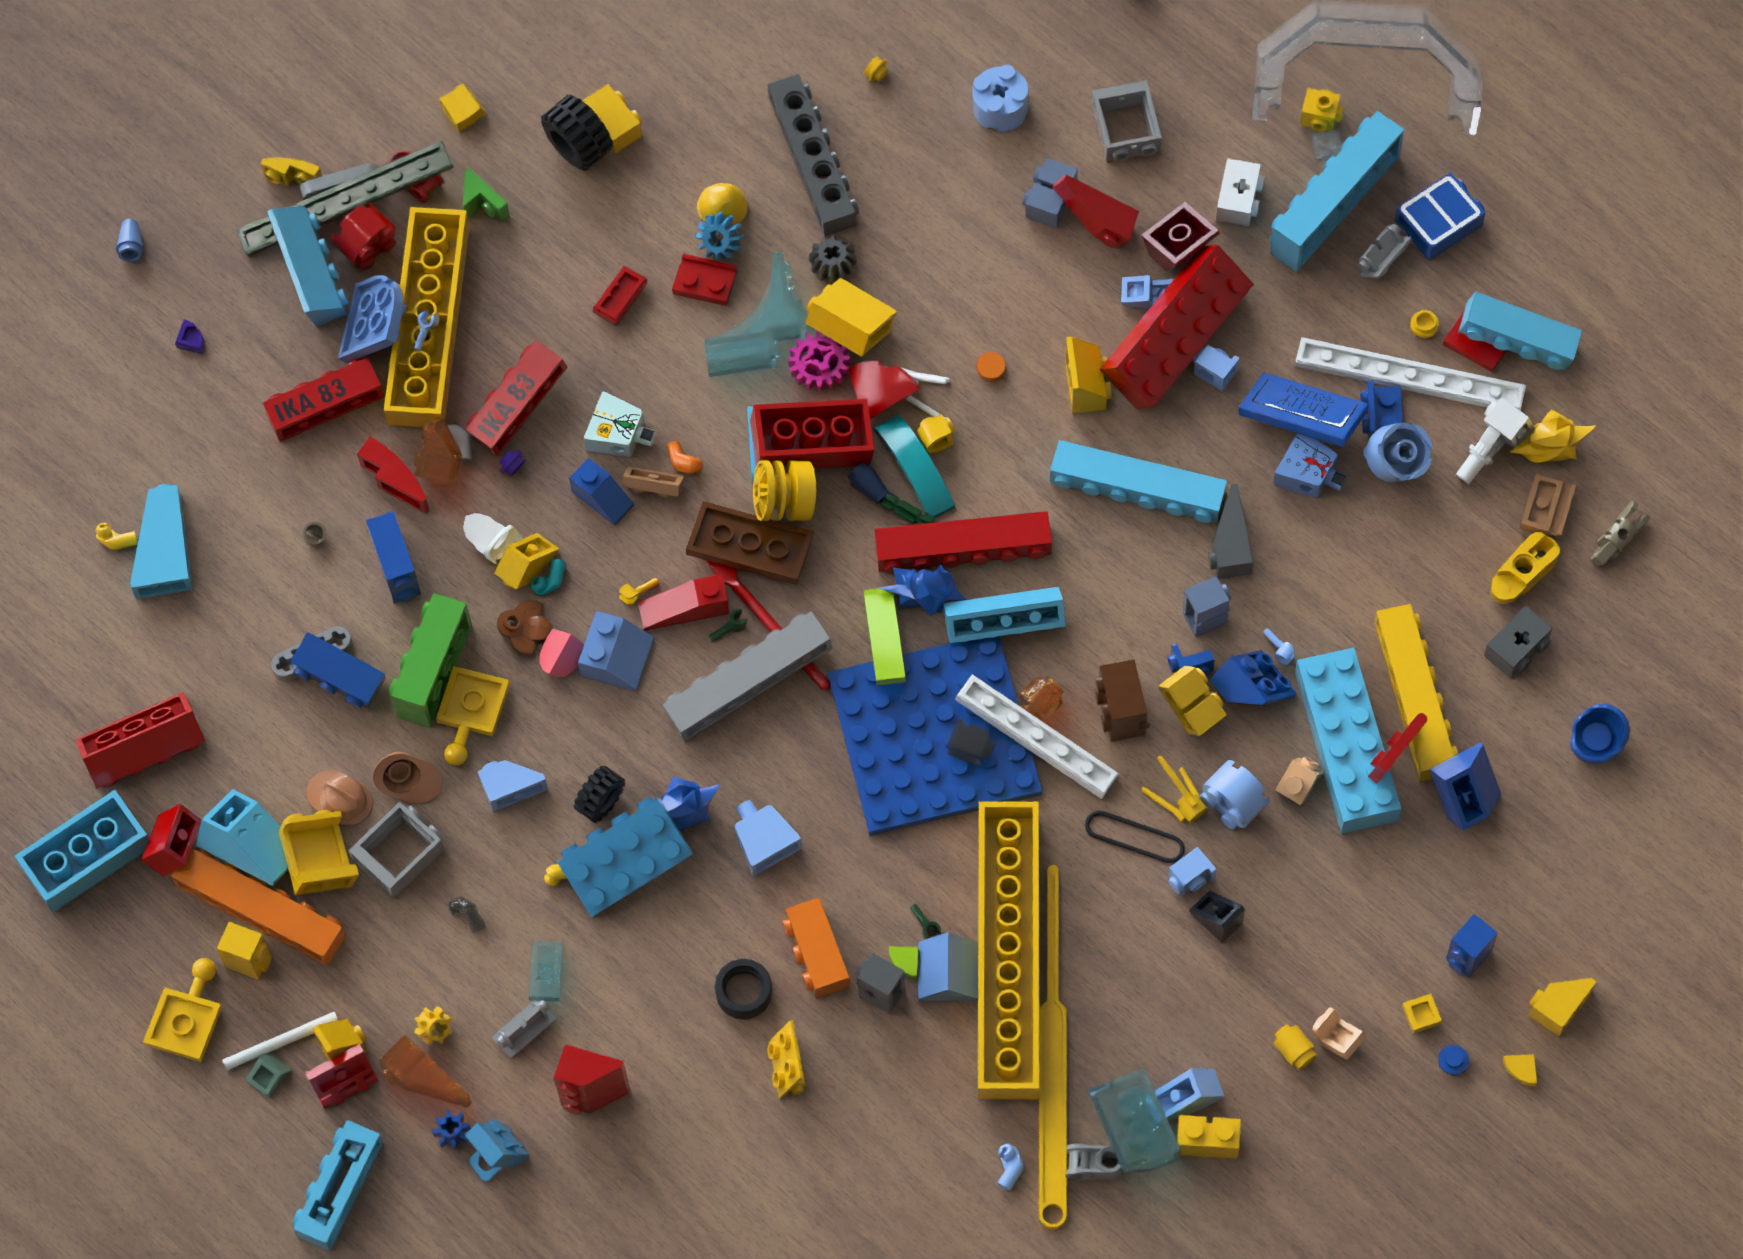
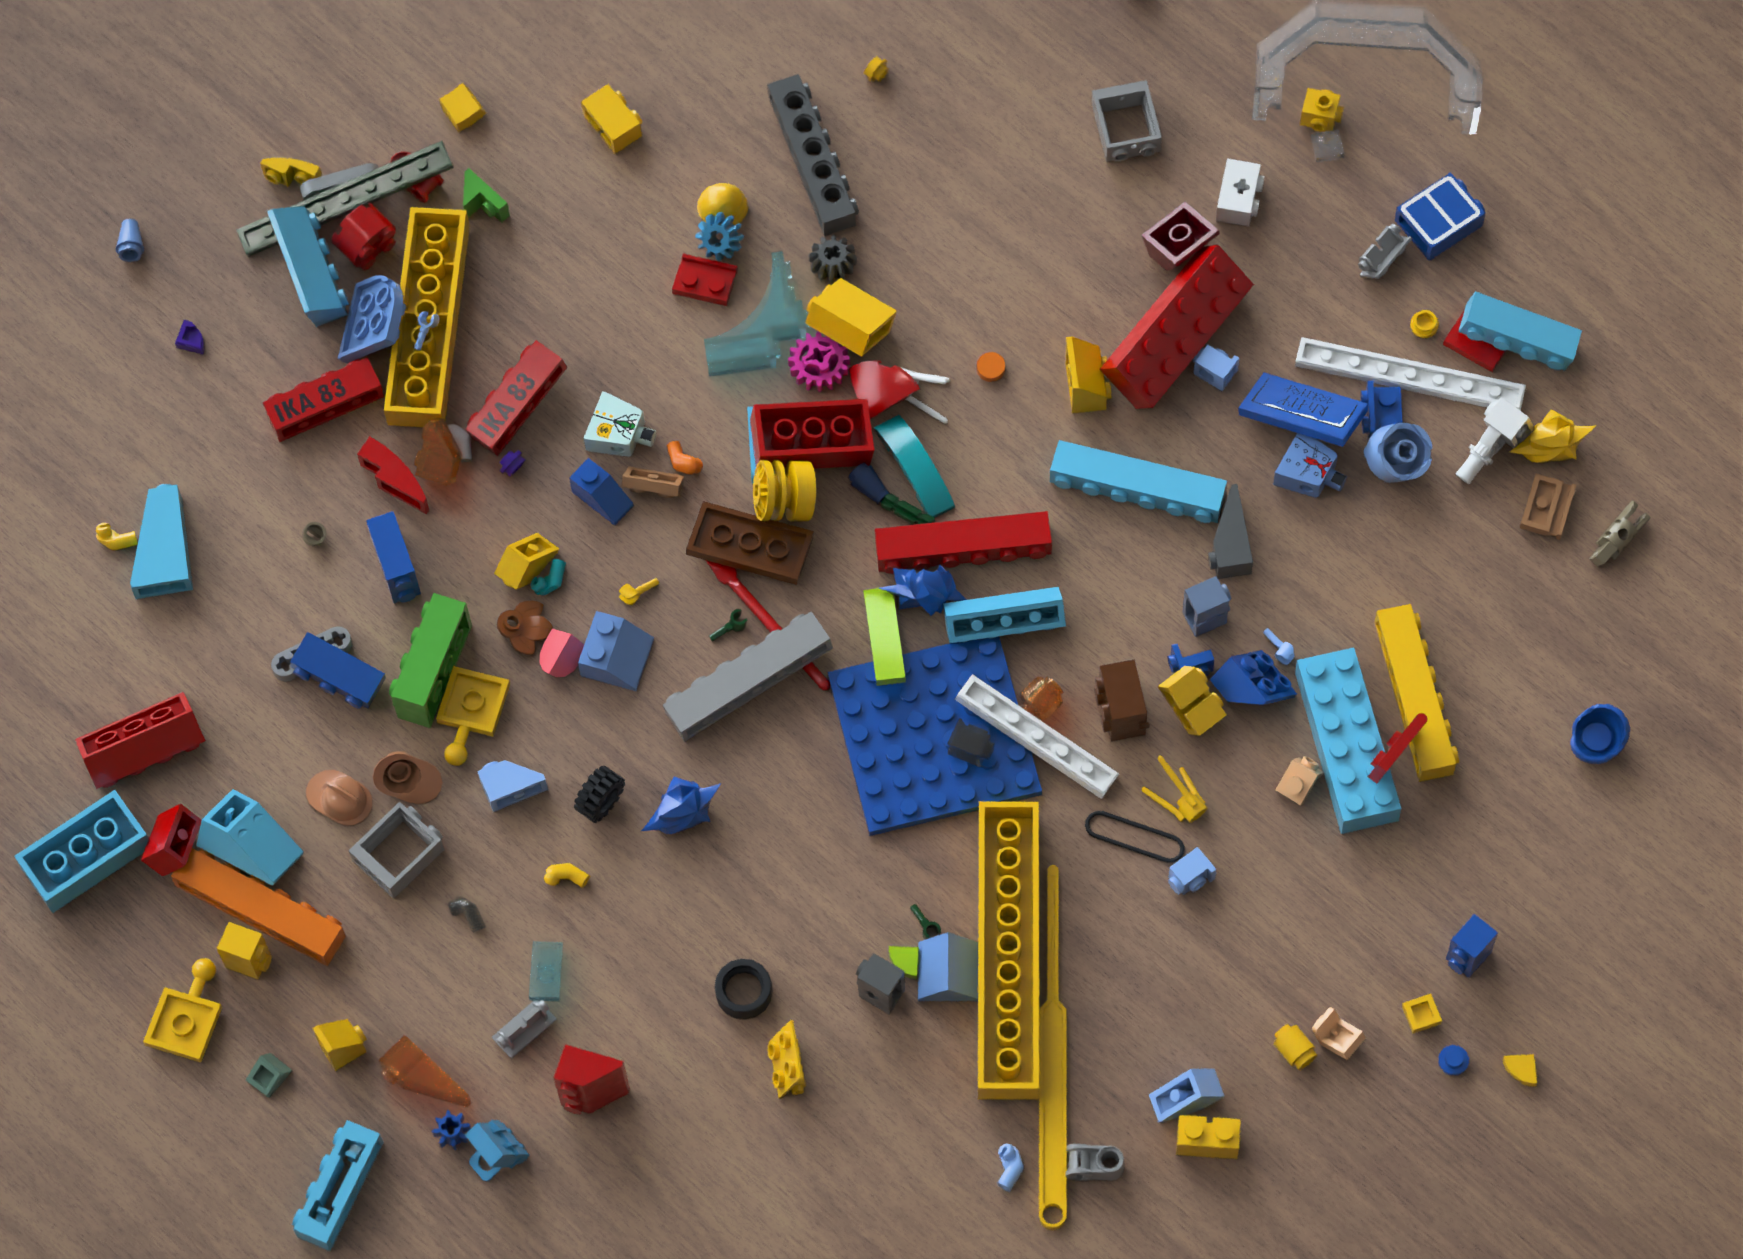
(276, 1042): white bar -> none
(316, 852): yellow panel -> none
(342, 1077): red plate -> none
(433, 1025): yellow gear -> none
(489, 536): white piece -> none
(576, 132): black tyre -> none
(620, 295): red plate -> none
(624, 855): dark azure bracket -> none
(685, 603): red slope -> none
(764, 836): light blue torso -> none
(816, 948): orange brick -> none
(936, 433): yellow plate -> none
(1000, 98): light blue brick -> none
(1042, 201): sand blue piece -> none
(1099, 213): red slope -> none
(1135, 1123): clear light blue slope -> none
(1142, 291): light blue slope -> none
(1218, 915): black slope -> none
(1234, 795): light blue brick -> none
(1336, 190): medium azure brick -> none
(1467, 786): blue slope -> none
(1511, 584): yellow piece -> none
(1524, 628): dark grey brick -> none
(1560, 1003): yellow slope -> none

